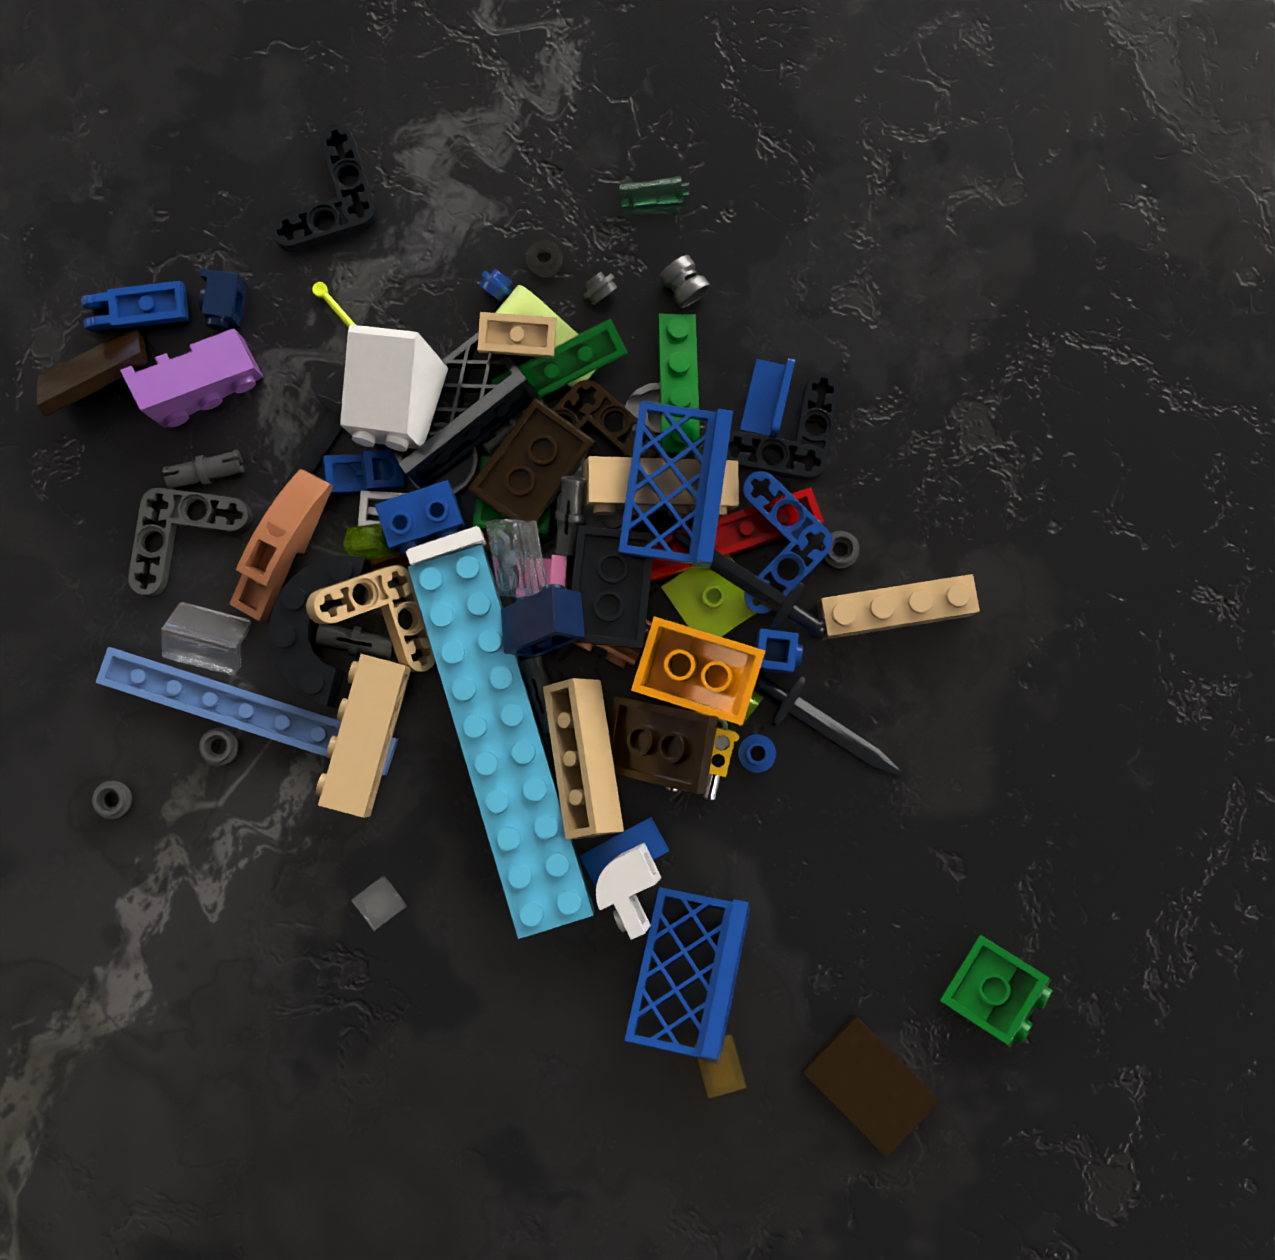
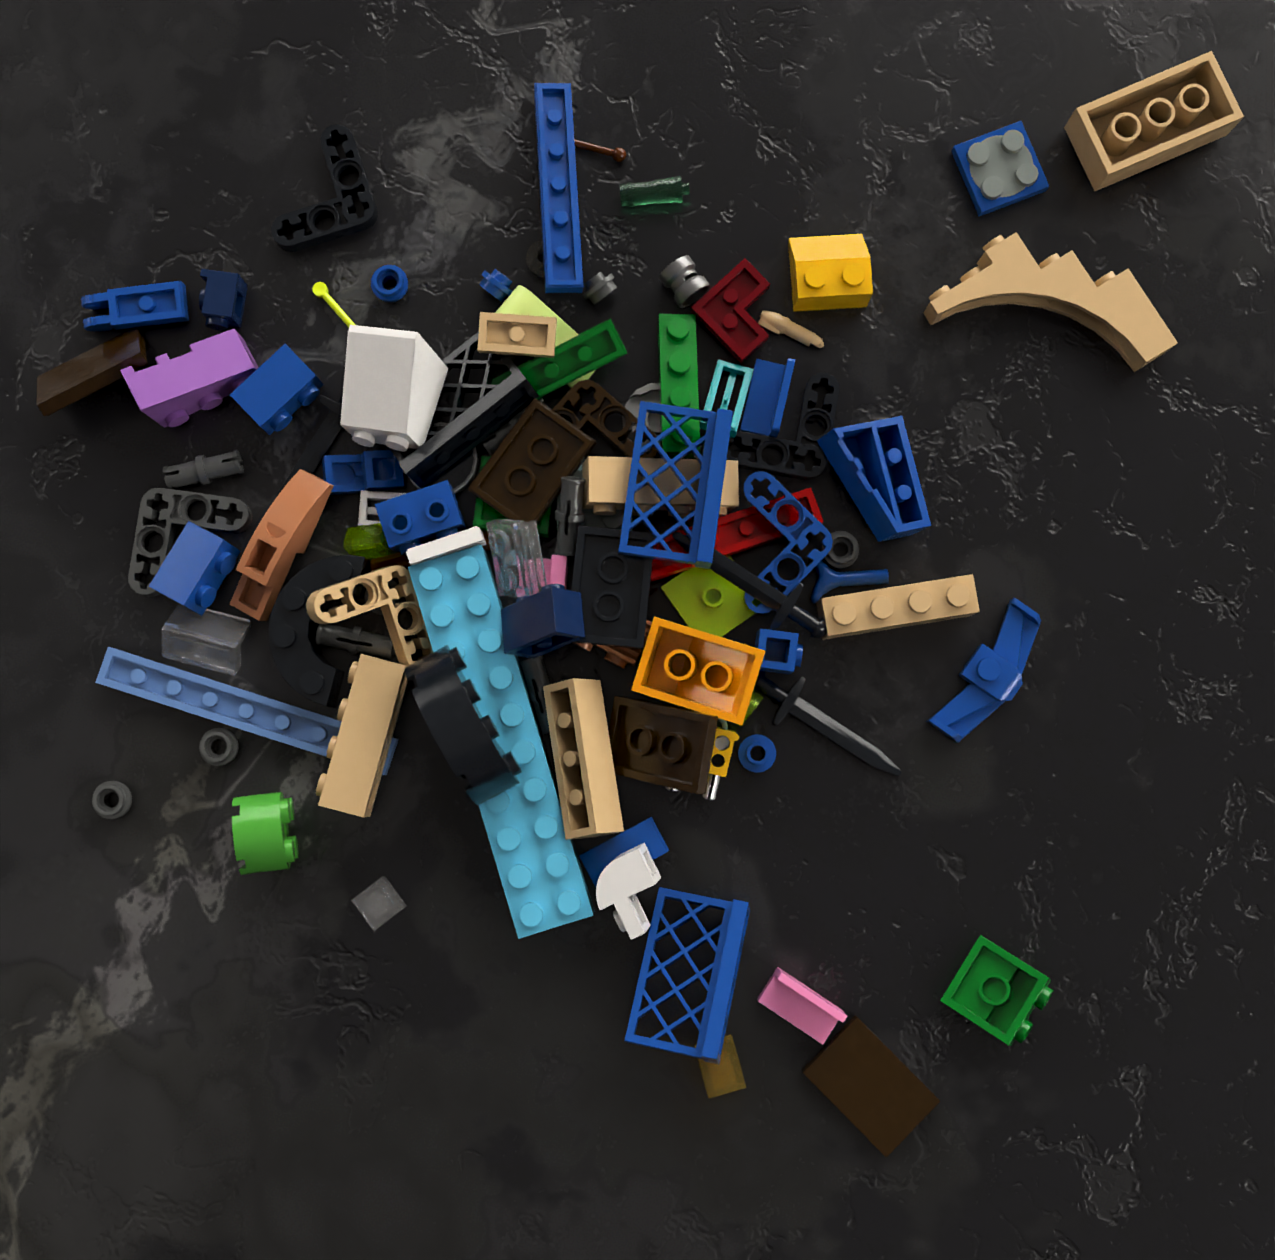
(195, 568): none -> blue brick
(263, 833): none -> bright green brick
(277, 390): none -> blue brick
(386, 273): none -> blue plate
(458, 726): none -> black brick
(558, 188): none -> blue tile
(618, 154): none -> reddish brown hinge
(725, 307): none -> dark red plate
(734, 369): none -> teal tile
(782, 325): none -> tan piece
(800, 1005): none -> bright pink panel
(830, 272): none -> yellow slope
(830, 579): none -> blue piece
(879, 475): none -> blue wedge
(992, 674): none -> blue plate
(1000, 168): none -> light grey piece
(1110, 306): none -> tan arch
(1153, 121): none -> tan brick

